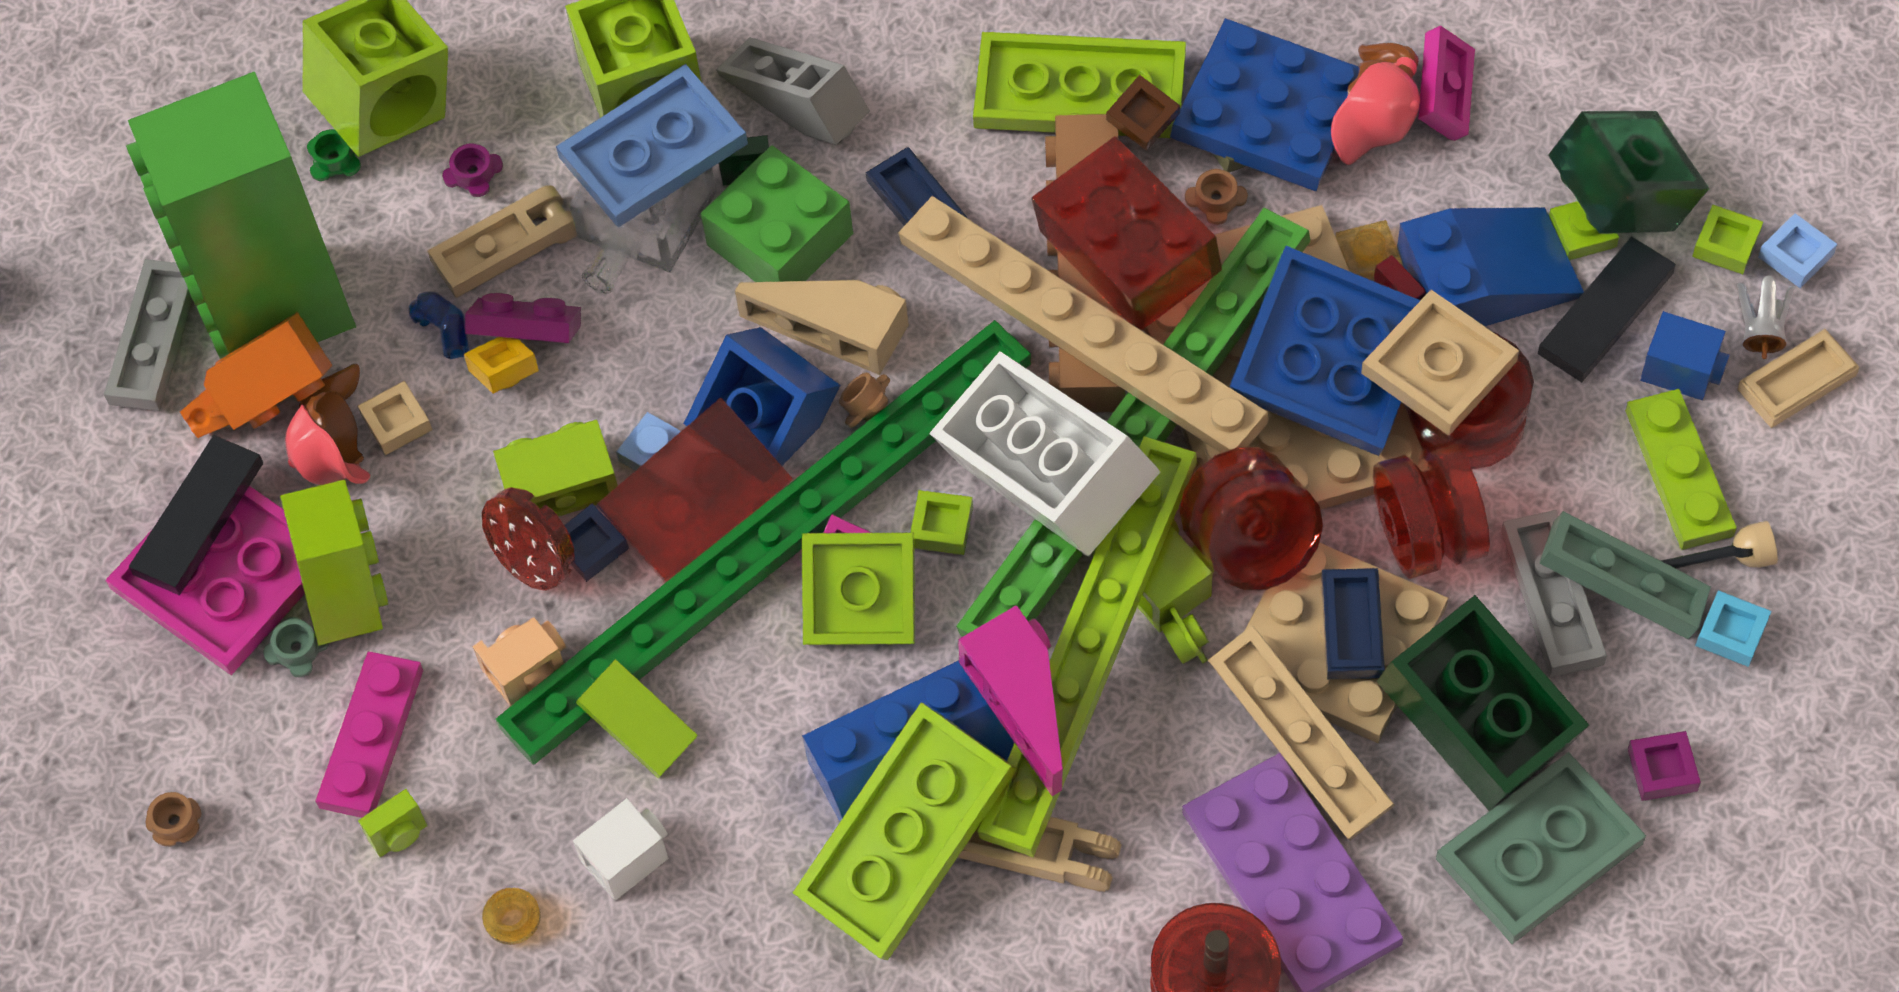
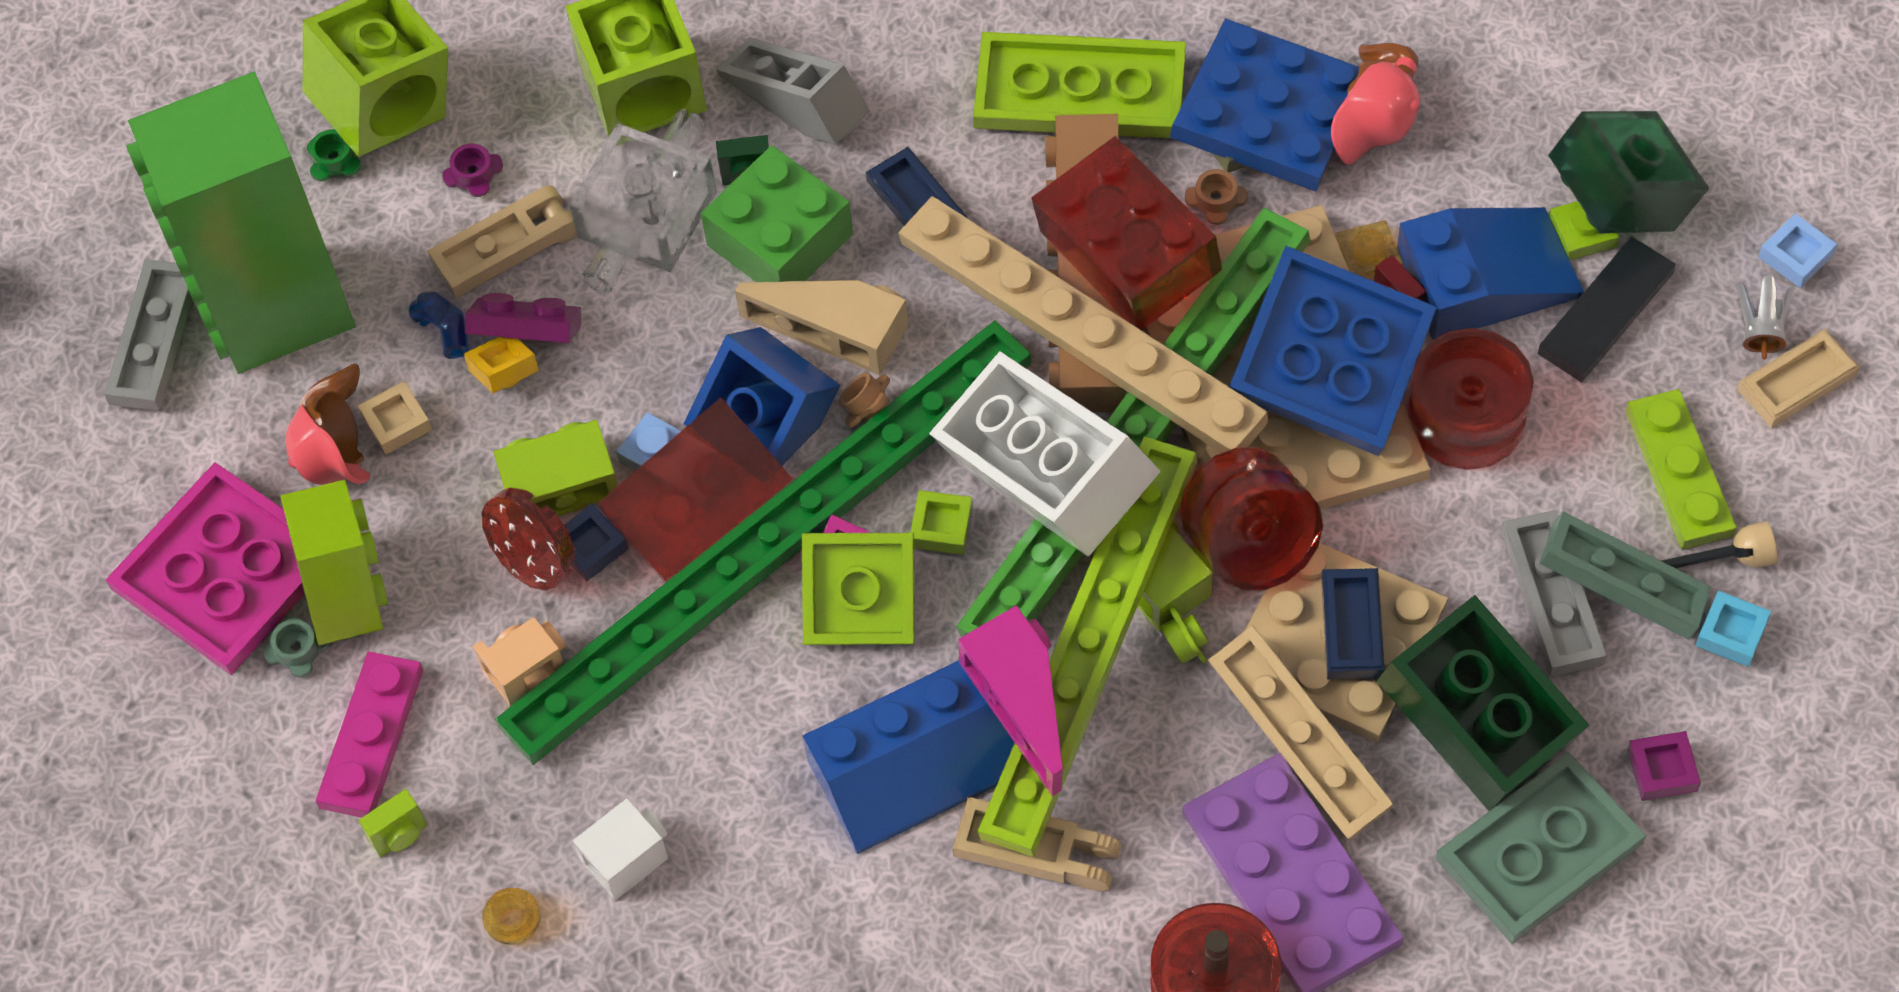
(166, 807): medium nougat plate -> none
(196, 515): black tile -> none
(258, 377): orange hinge -> none
(636, 718): lime tile -> none
(651, 145): medium blue plate -> none
(904, 831): lime plate -> none
(1143, 112): reddish brown tile -> none
(1431, 509): clear red wheel -> none
(1439, 362): tan plate -> none
(1446, 83): dark pink plate -> none
(1685, 356): blue brick -> none
(1727, 239): lime plate -> none

